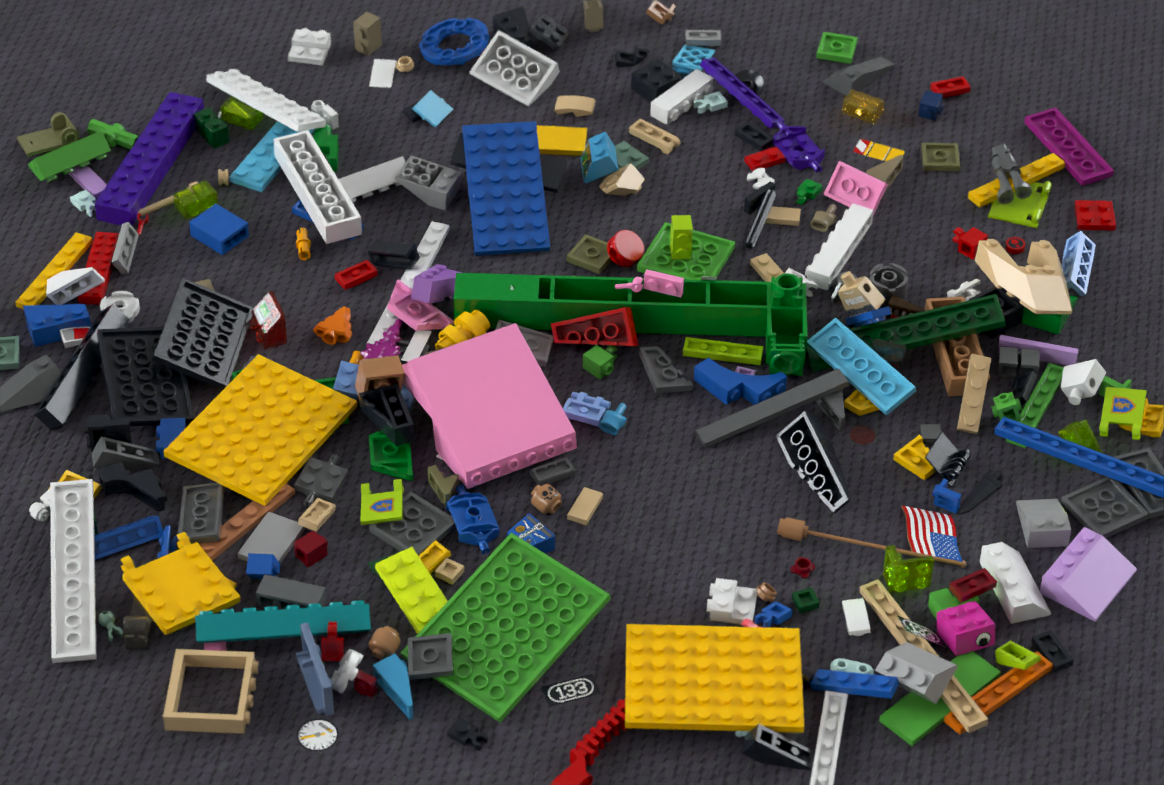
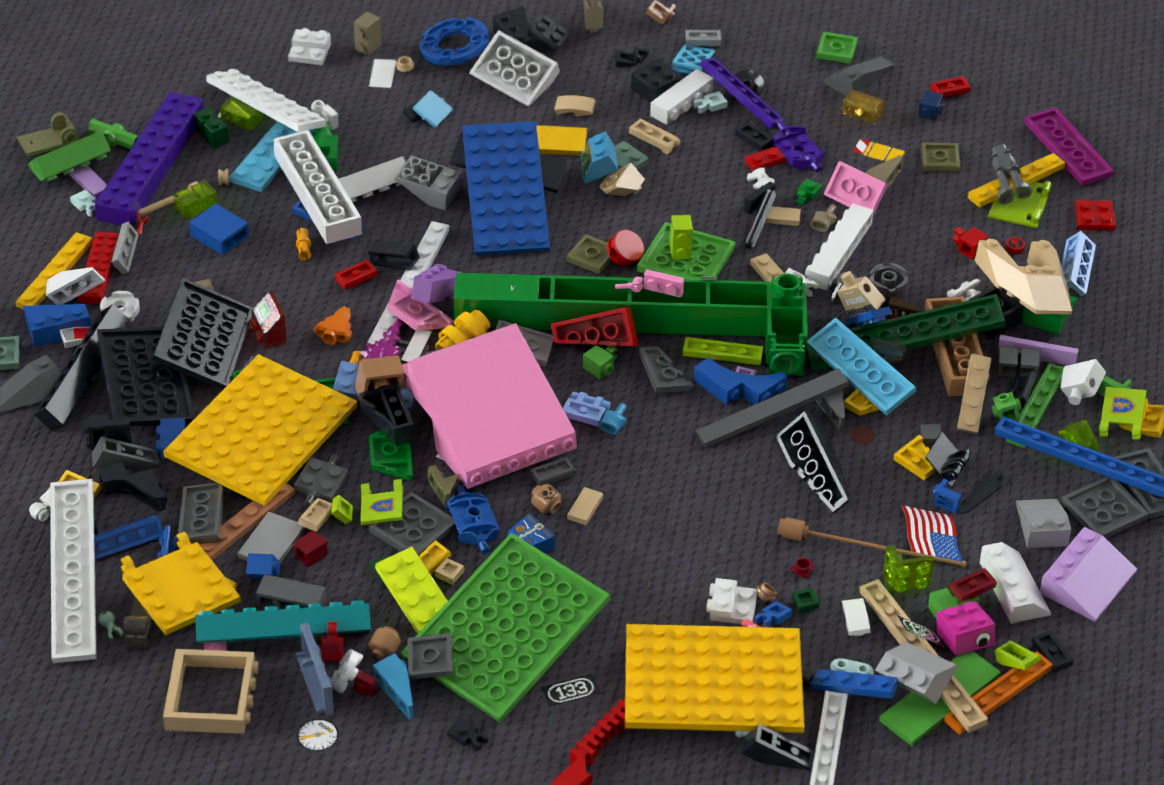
(342, 509): none -> lime plate

